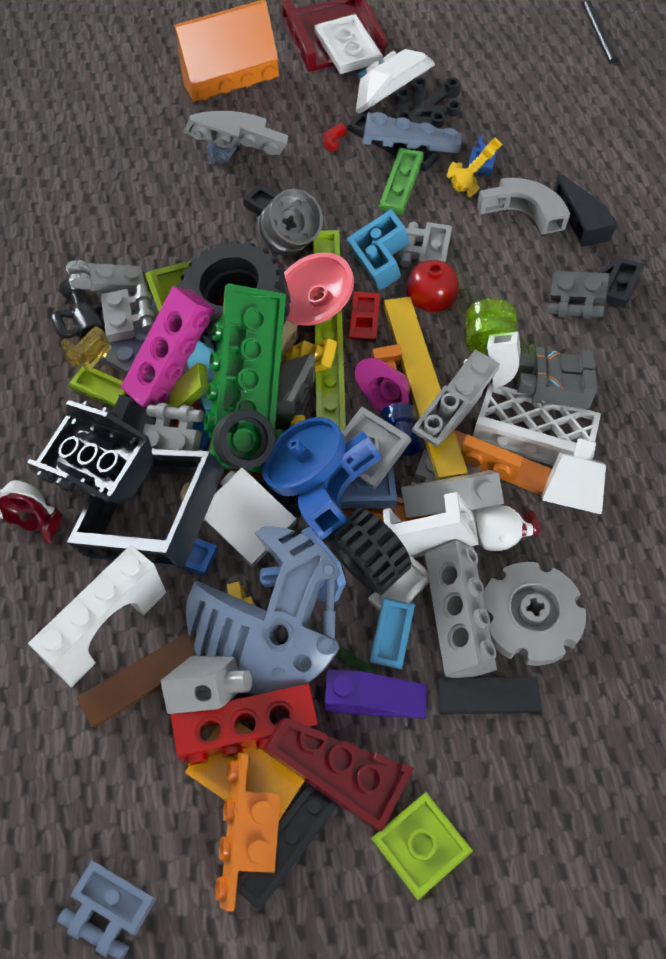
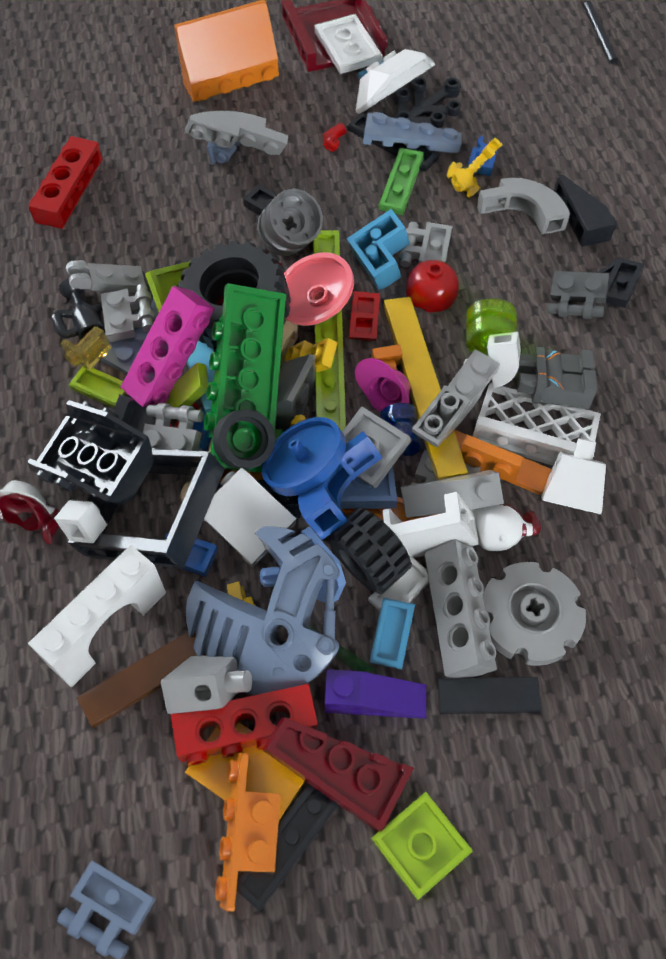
(65, 182): none -> red brick
(81, 521): none -> white plate

